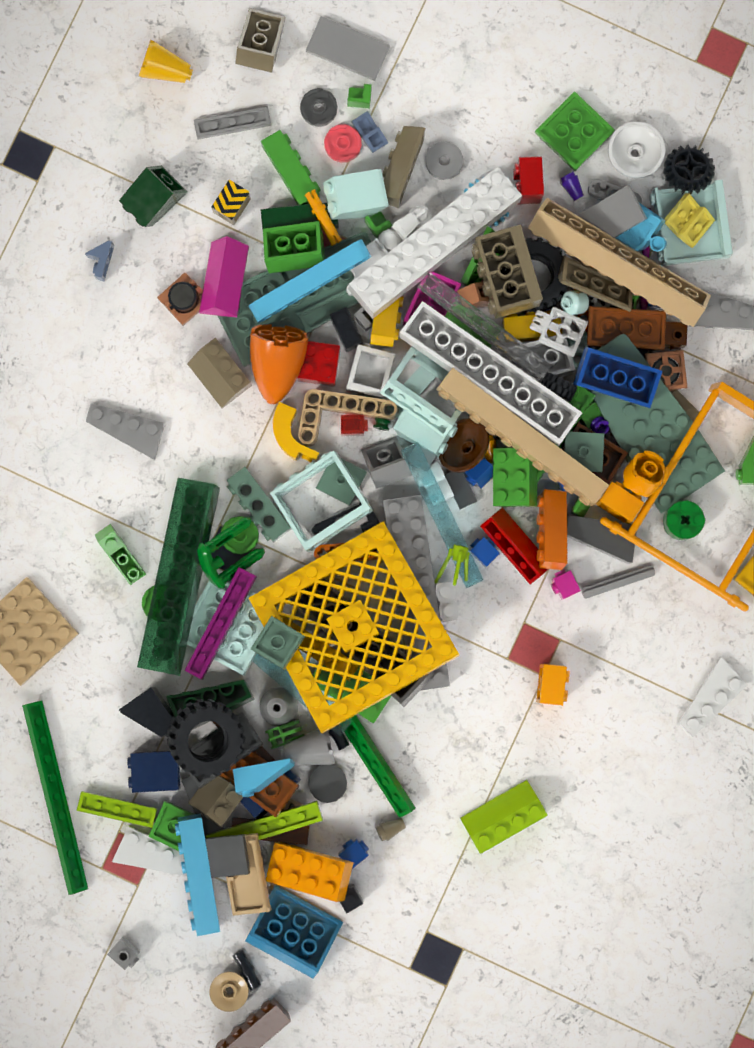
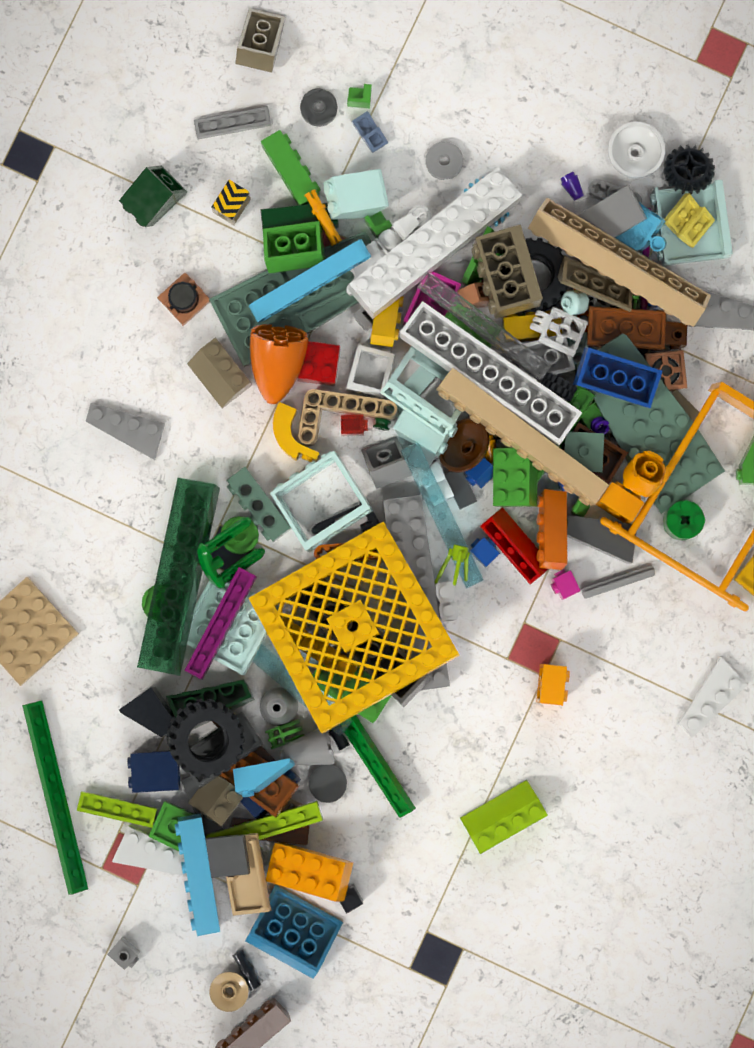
(103, 255): sand blue slope -> none
(119, 554): bright green slope -> none
(164, 65): yellow cone -> none
(224, 277): dark pink slope -> none
(277, 642): sand green plate -> none
(335, 484): sand green plate -> none
(342, 143): coral tile -> none
(346, 329): black brick -> none
(347, 48): light grey tile -> none
(354, 851): blue brick -> none
(389, 829): dark tan cone -> none
(402, 163): dark tan slope -> none
(529, 179): red brick -> none
(574, 131): bright green plate -> none

